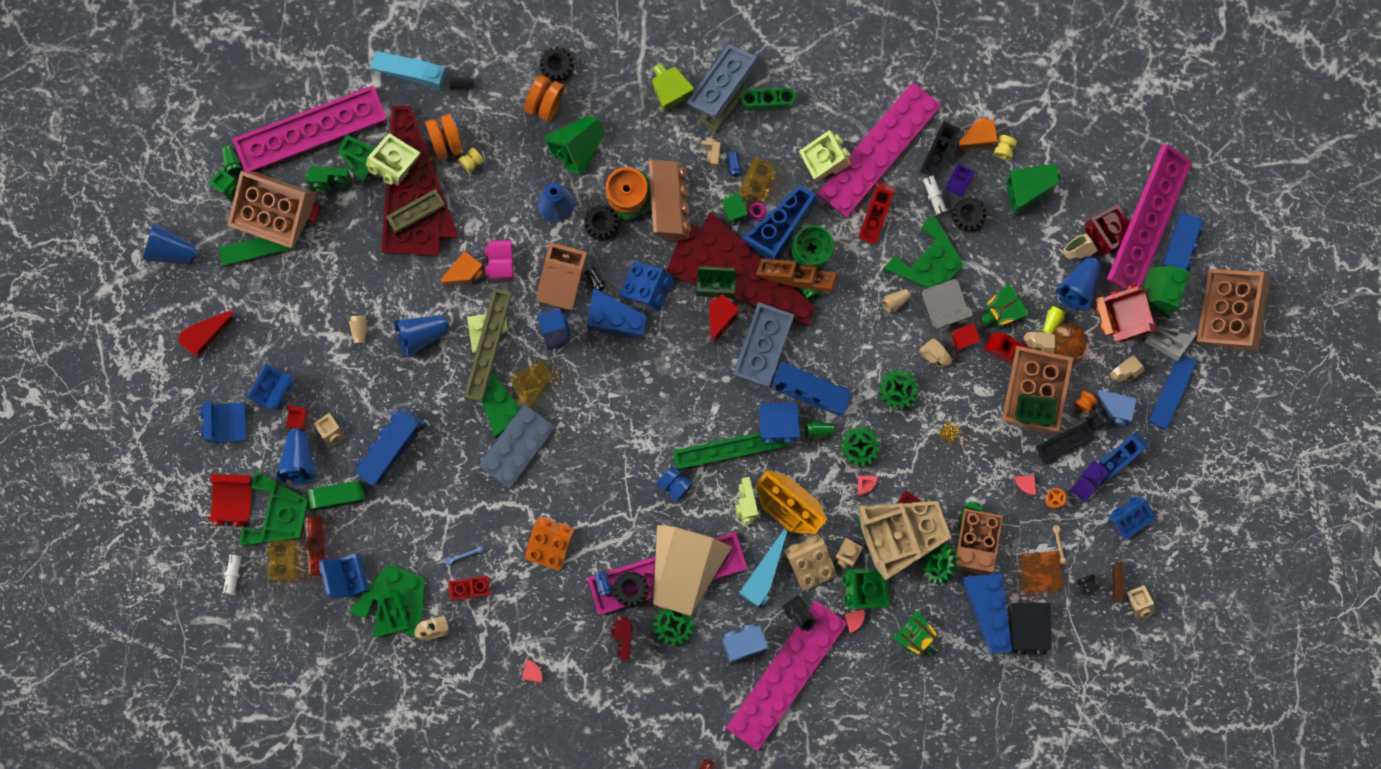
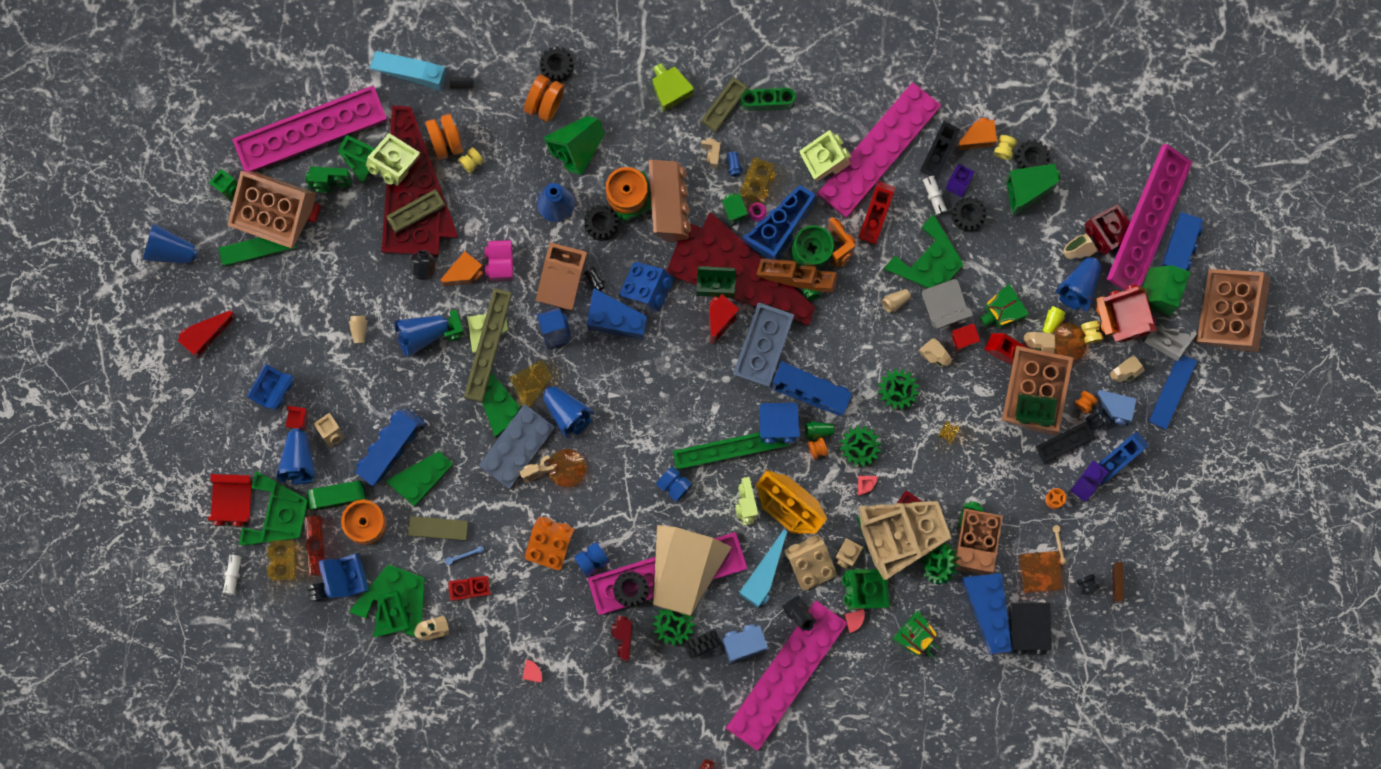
(223, 422): blue bracket -> none
(231, 162): green cone -> none
(317, 592): none -> black wheel
(352, 521): none -> orange wheel
(420, 478): none -> green wing
(422, 265): none -> black head
(438, 528): none -> olive tile
(454, 322): none -> green bracket
(535, 471): none -> tan plate
(567, 411): none -> blue cone
(568, 466): none -> clear orange dish
(591, 559): none -> blue wheel
(603, 584): blue pin -> none
(702, 644): none -> black tyre
(722, 81): sand blue plate -> none
(817, 448): none -> orange wheel
(842, 255): none -> orange bracket
(1026, 484): coral tile -> none
(1028, 147): none -> black tyre
(1092, 332): none -> light yellow wheel
(1132, 516): blue bracket -> none
(1141, 602): tan bracket -> none

